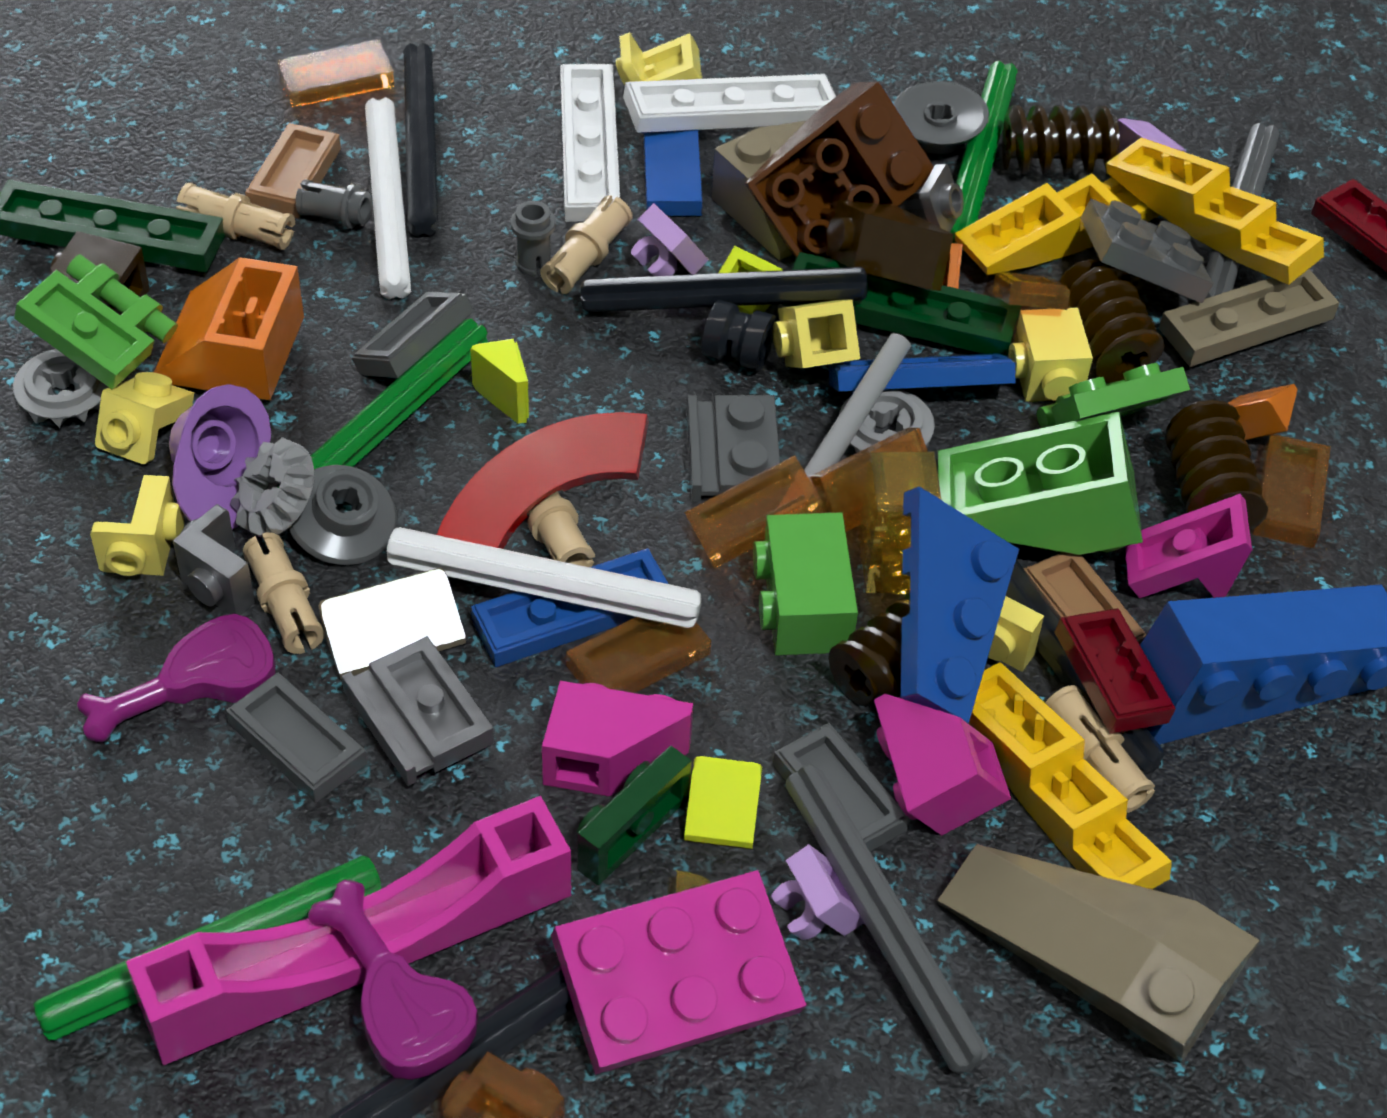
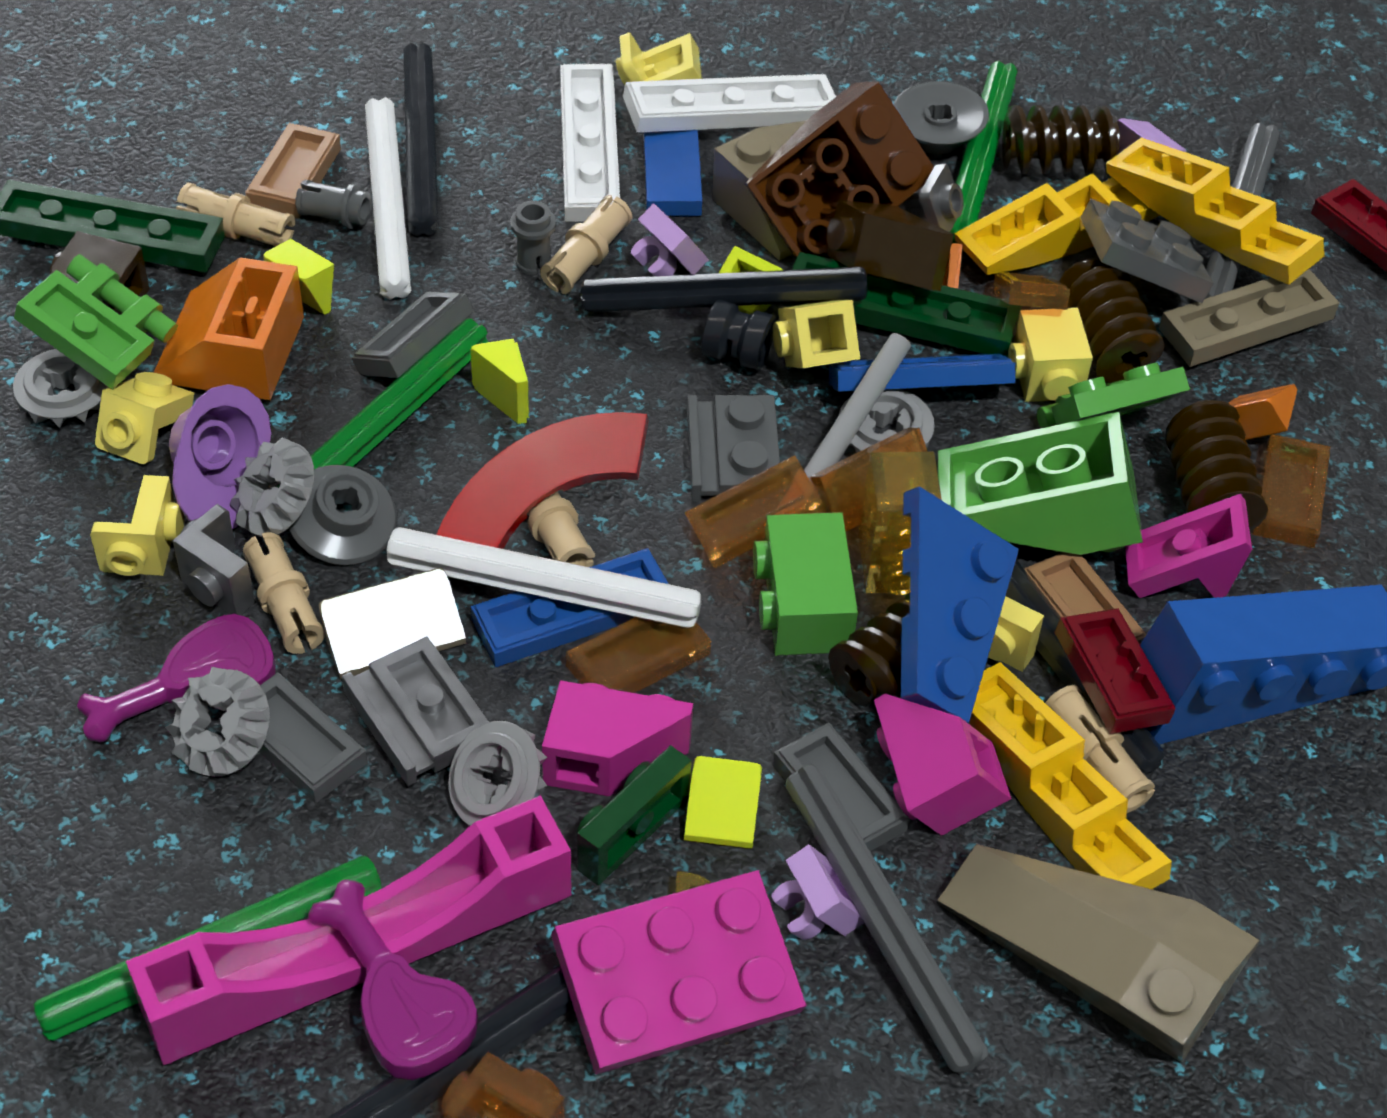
(243, 724): none -> light grey gear
(313, 271): none -> neon yellow slope
(335, 73): clear orange tile -> none
(490, 748): none -> light grey gear

